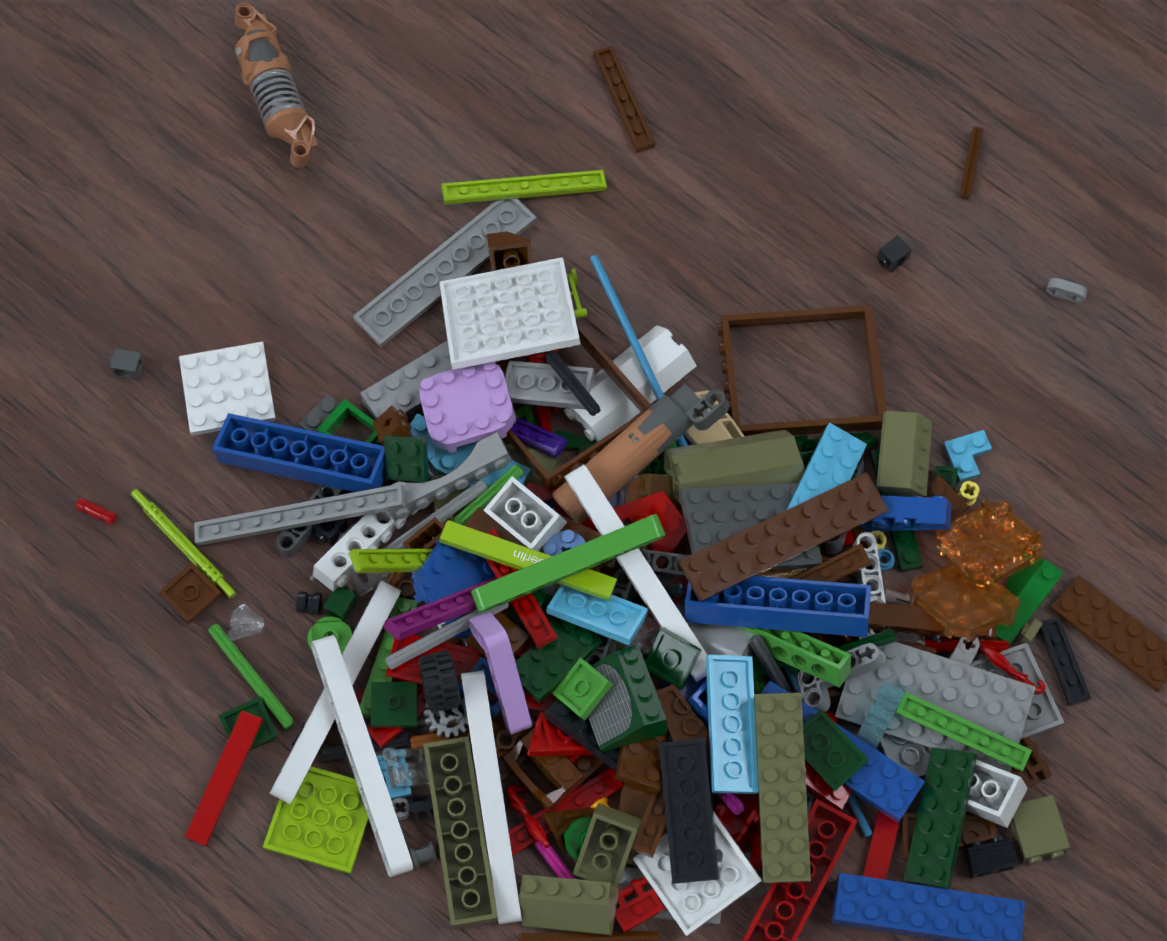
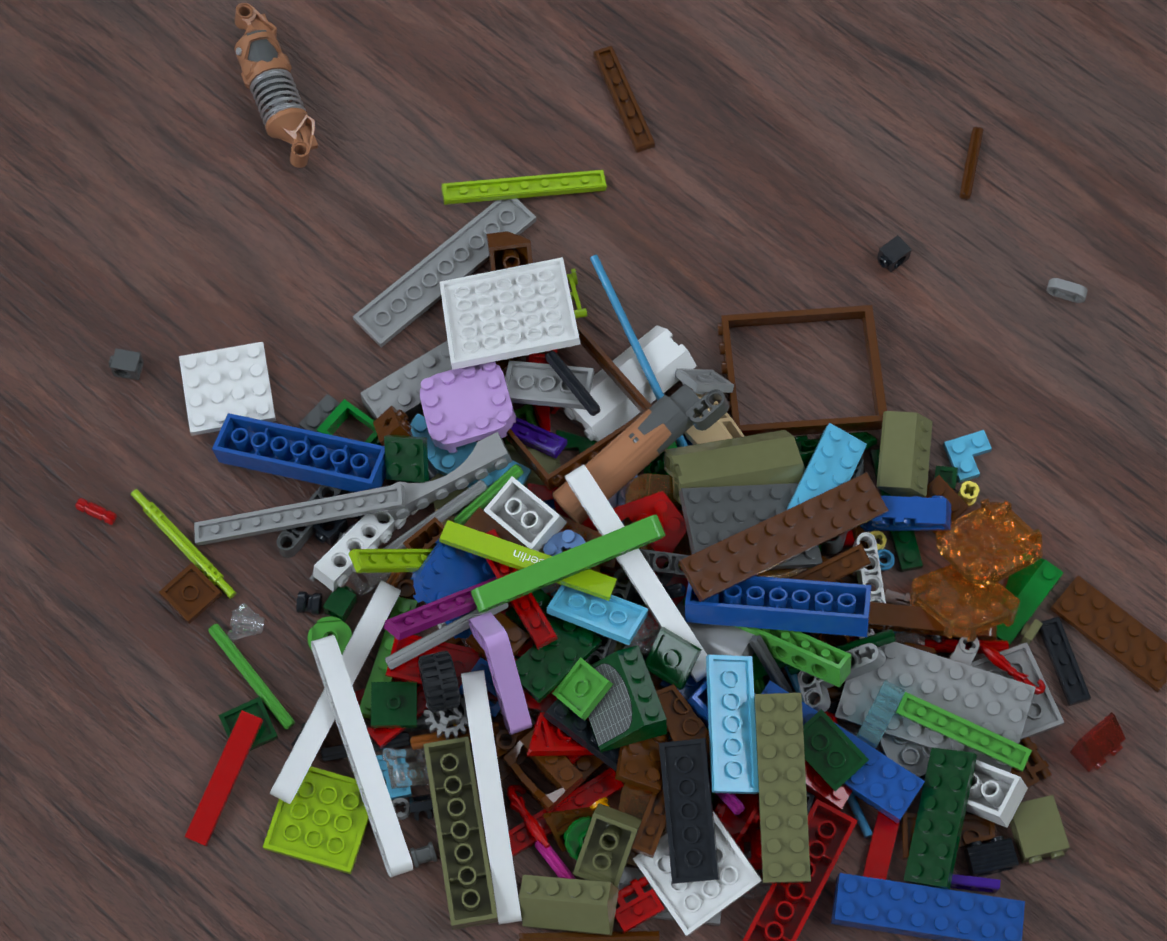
(704, 380): none -> light grey plate
(975, 883): none -> dark purple tile
(1099, 743): none -> clear red slope

